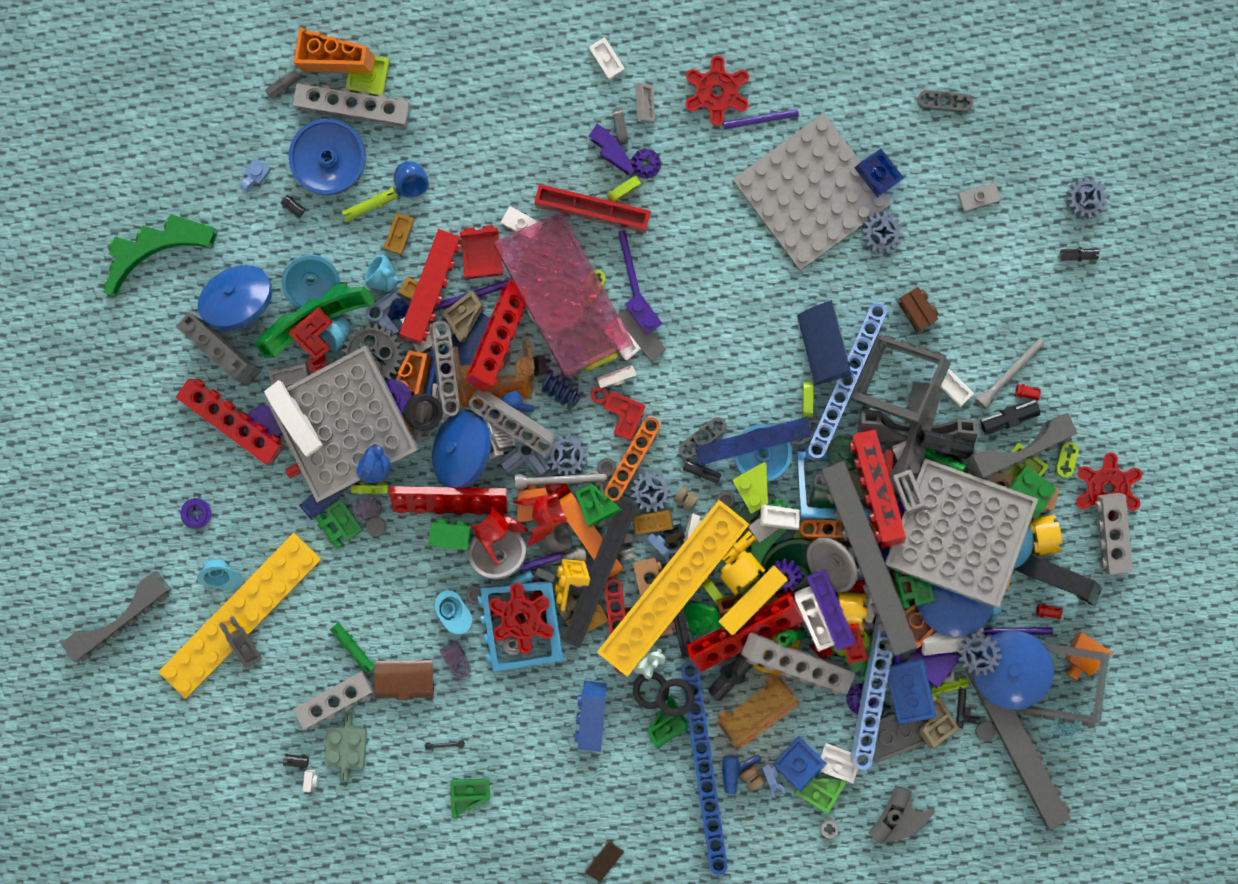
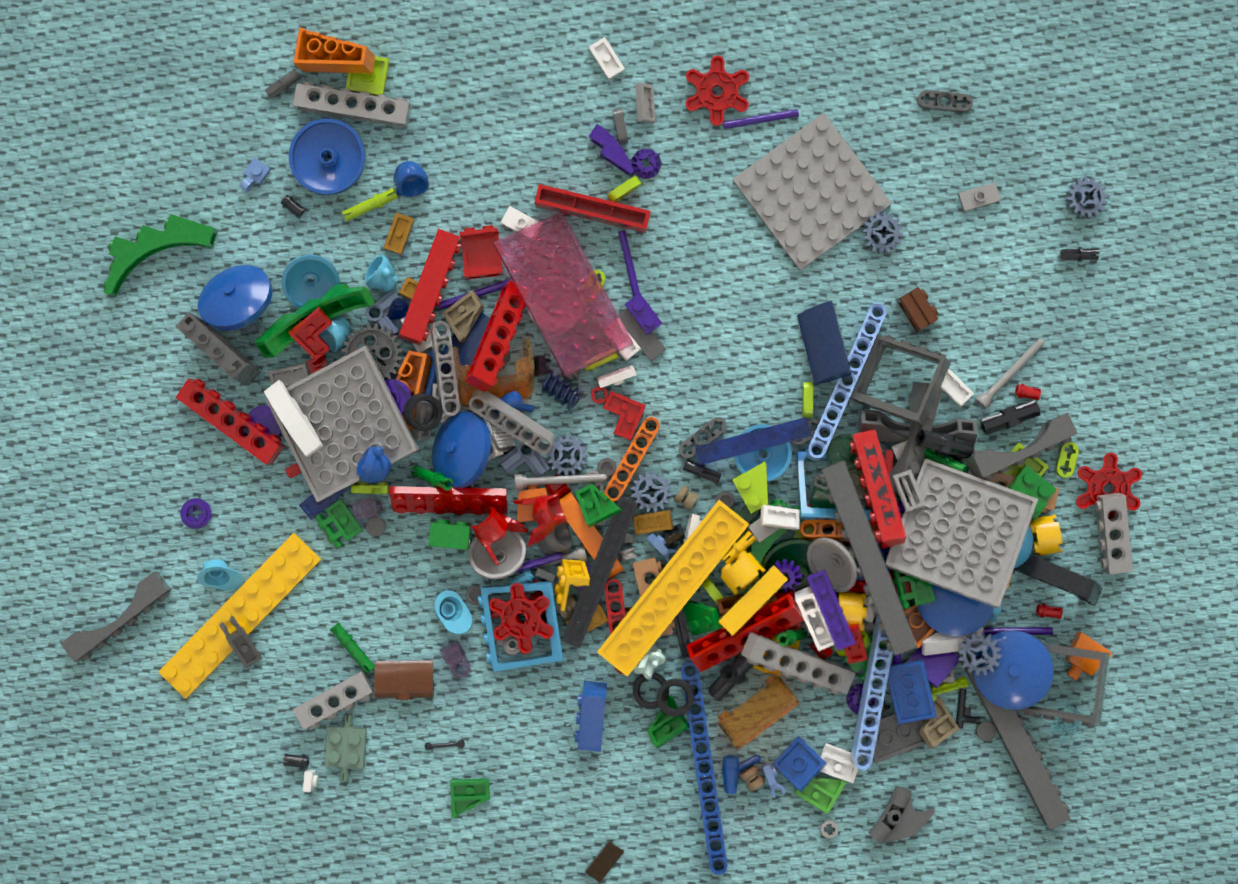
(436, 479): none -> green pin
(879, 173): clear blue plate -> none

